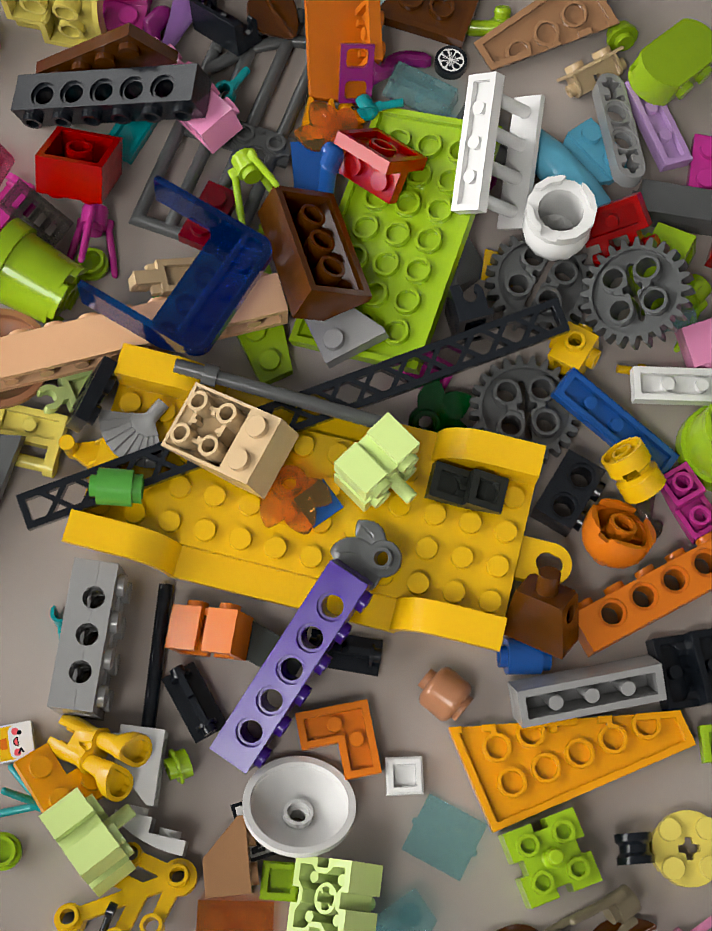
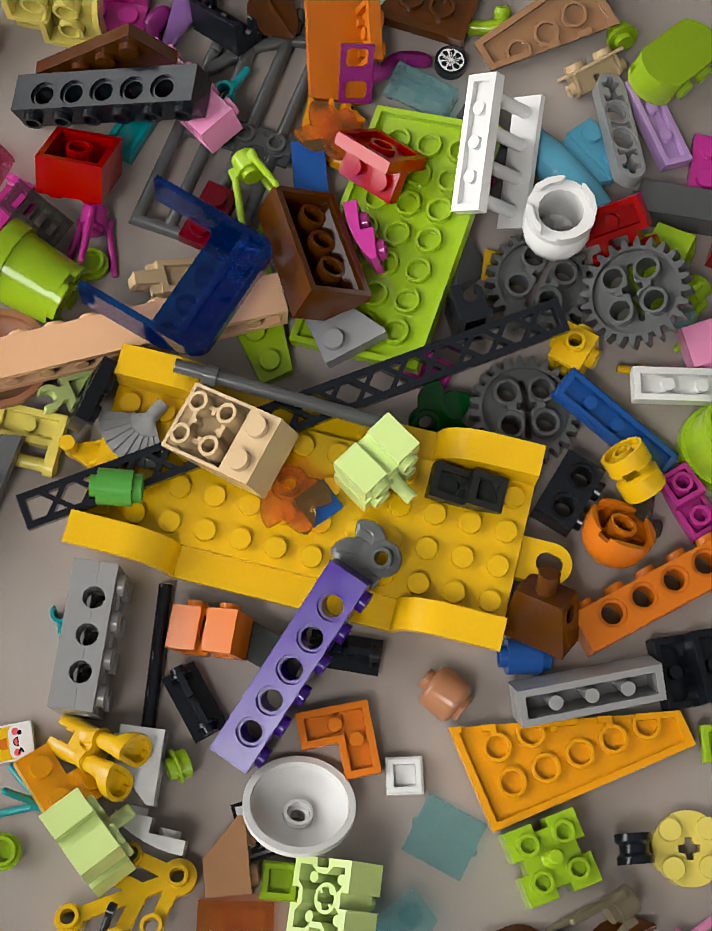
(329, 166): blue arm -> none
(369, 109): teal hand -> none
(371, 246): none -> dark pink slope

